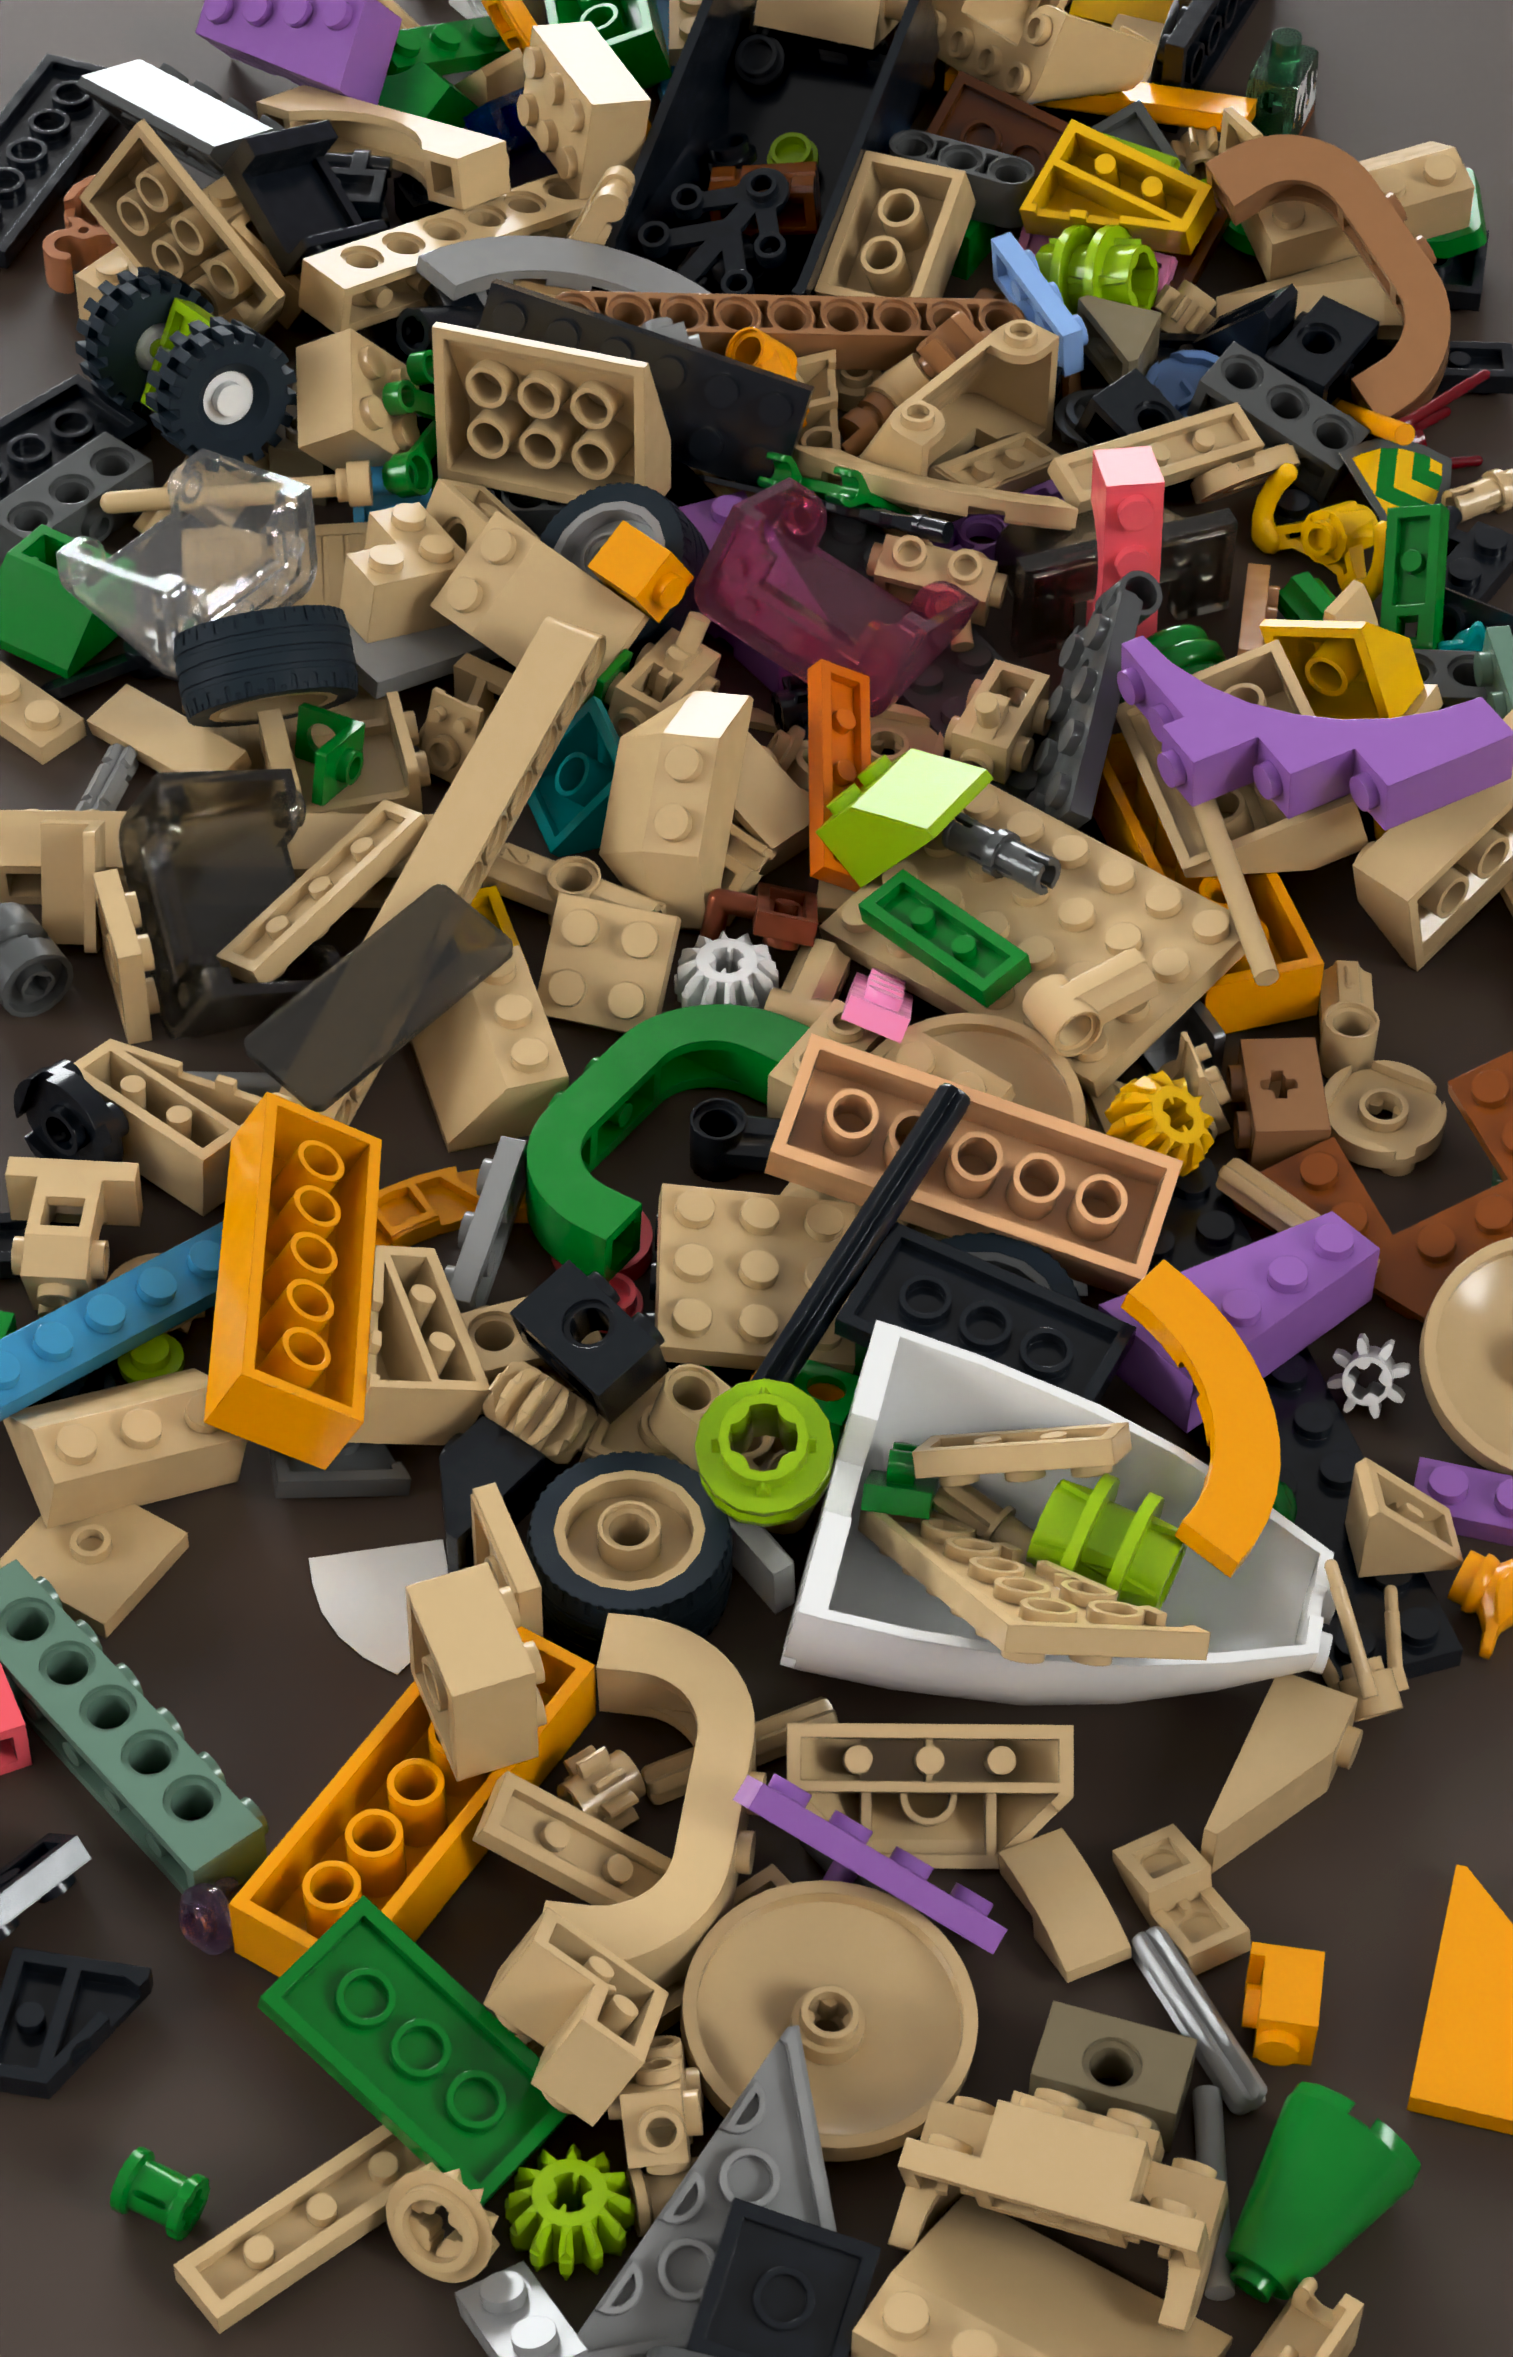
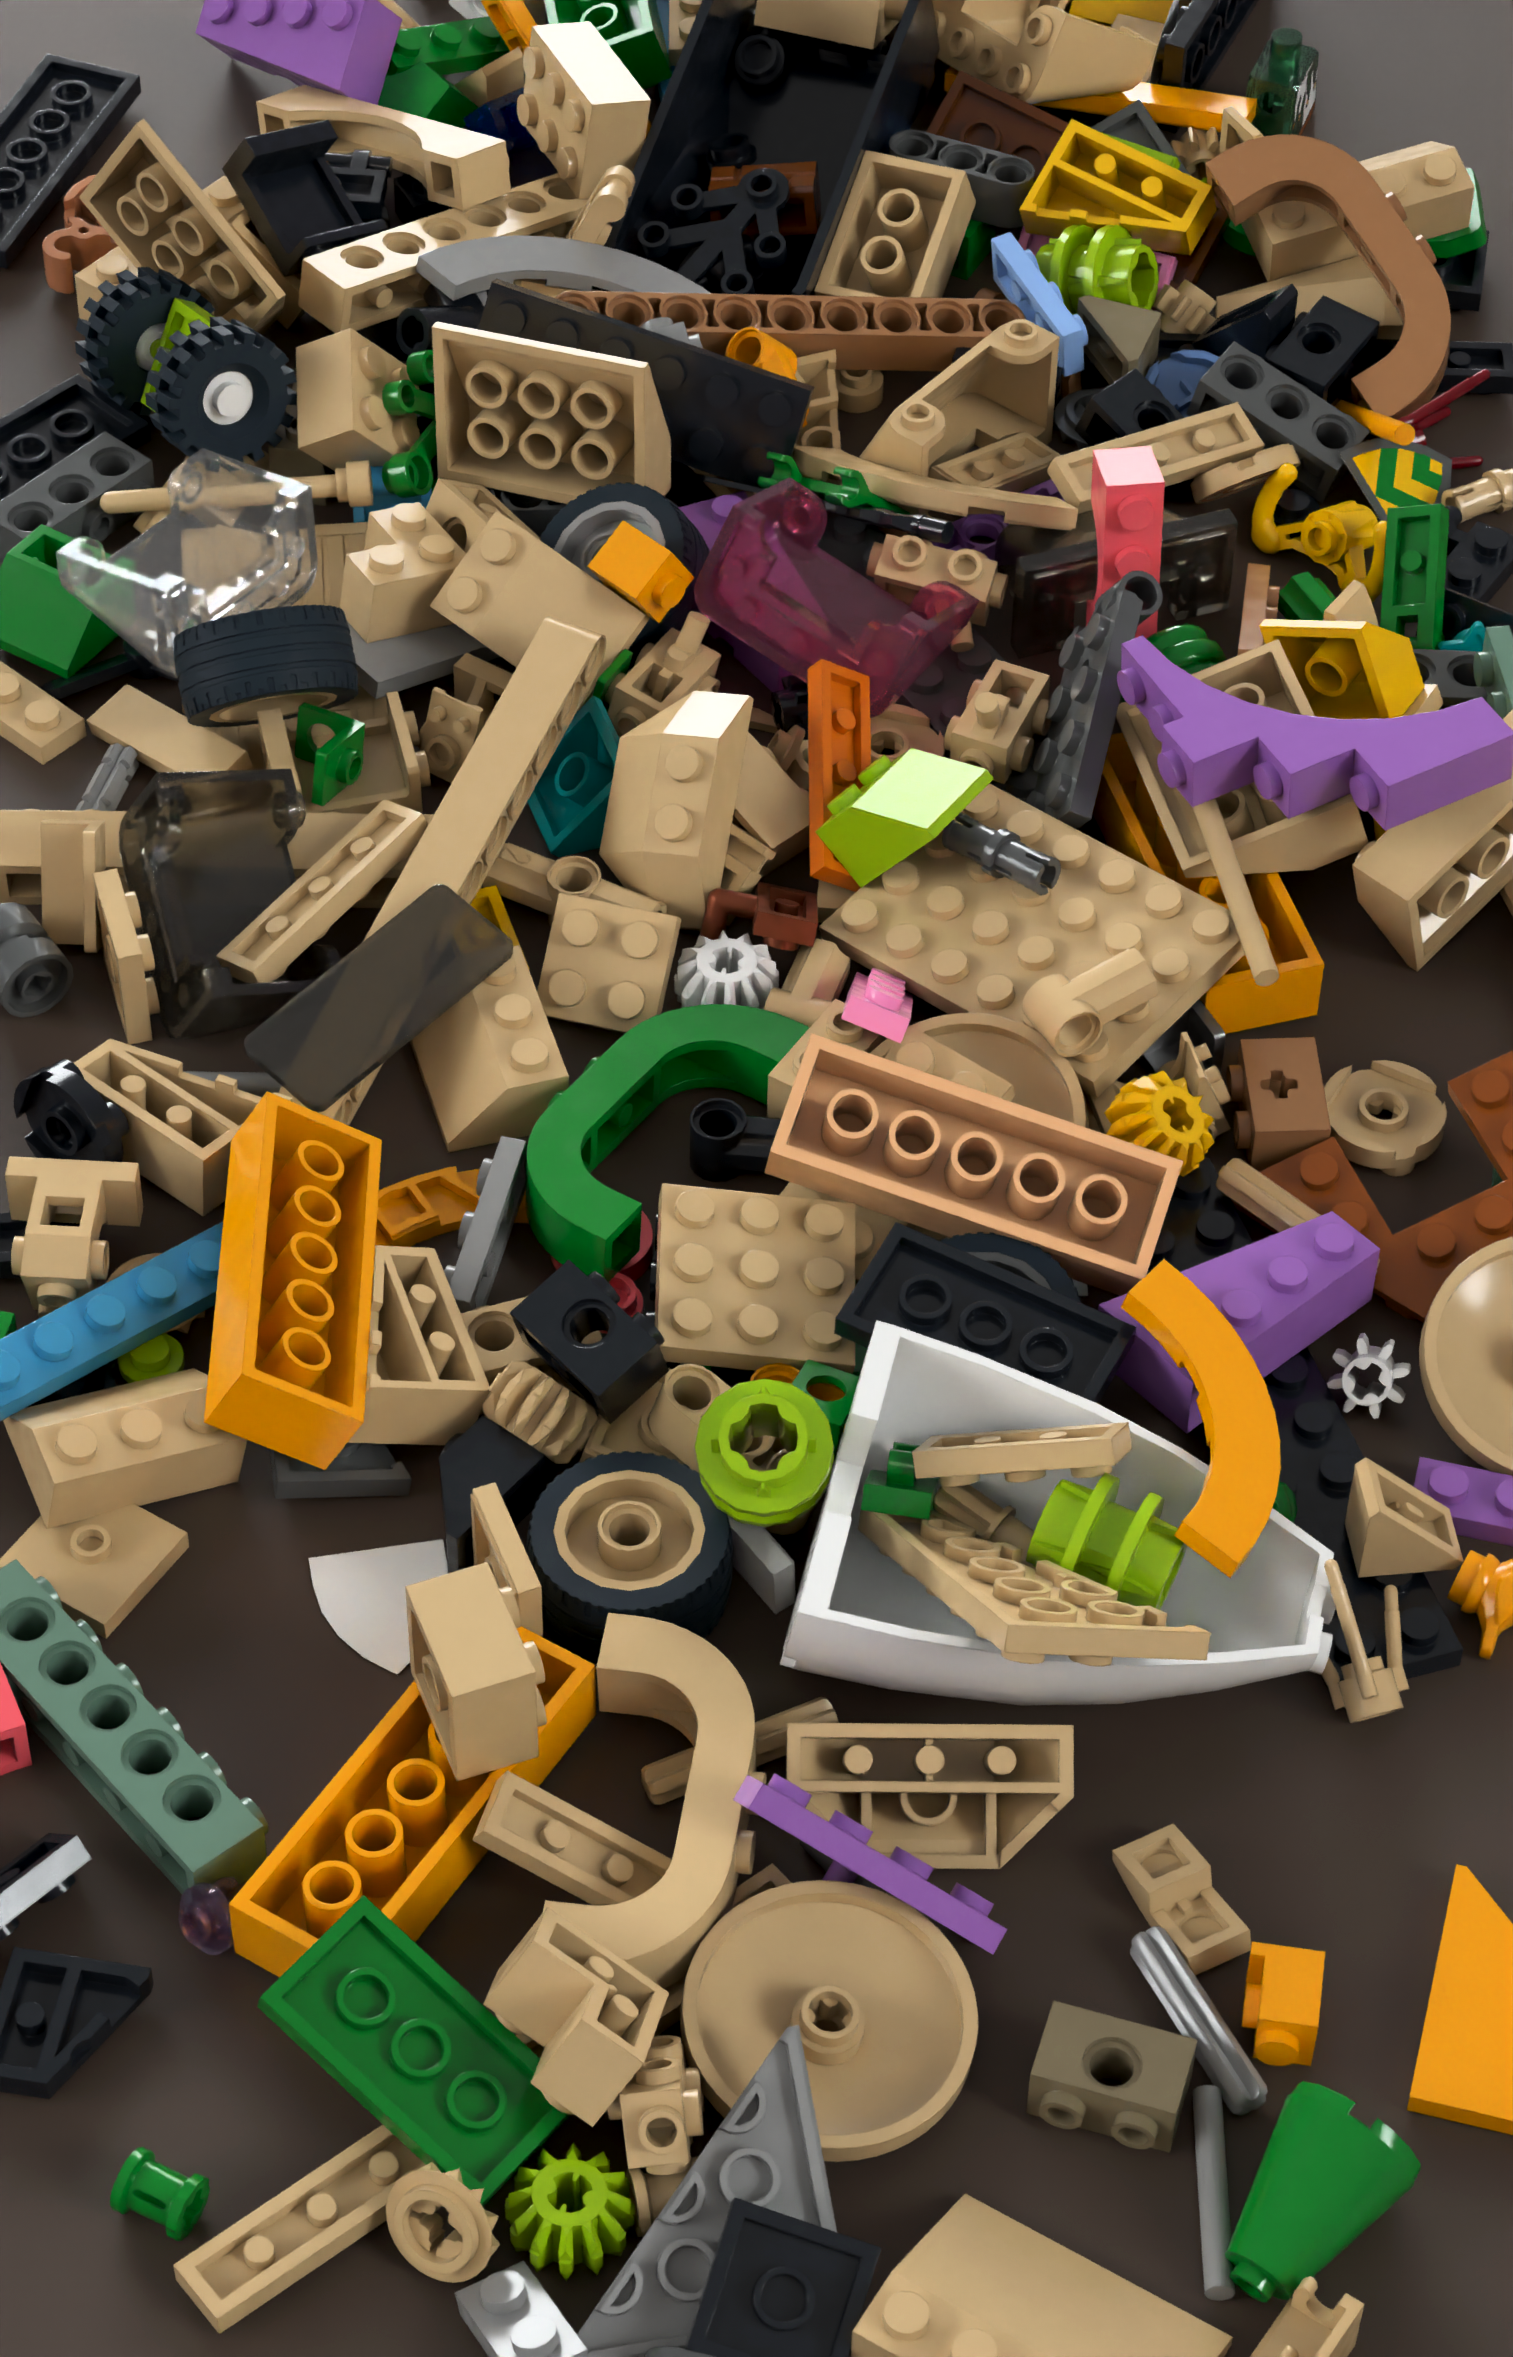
(183, 116): slope -> none
(603, 1785): tan gear -> none
(792, 148): lime plate -> none
(864, 1235): black axle -> none
(905, 378): medium nougat piece -> none
(945, 938): green plate -> none
(1066, 1903): tan slope -> none
(1069, 2173): tan piece -> none
(1282, 1764): tan slope -> none
(1346, 1019): tan piece -> none

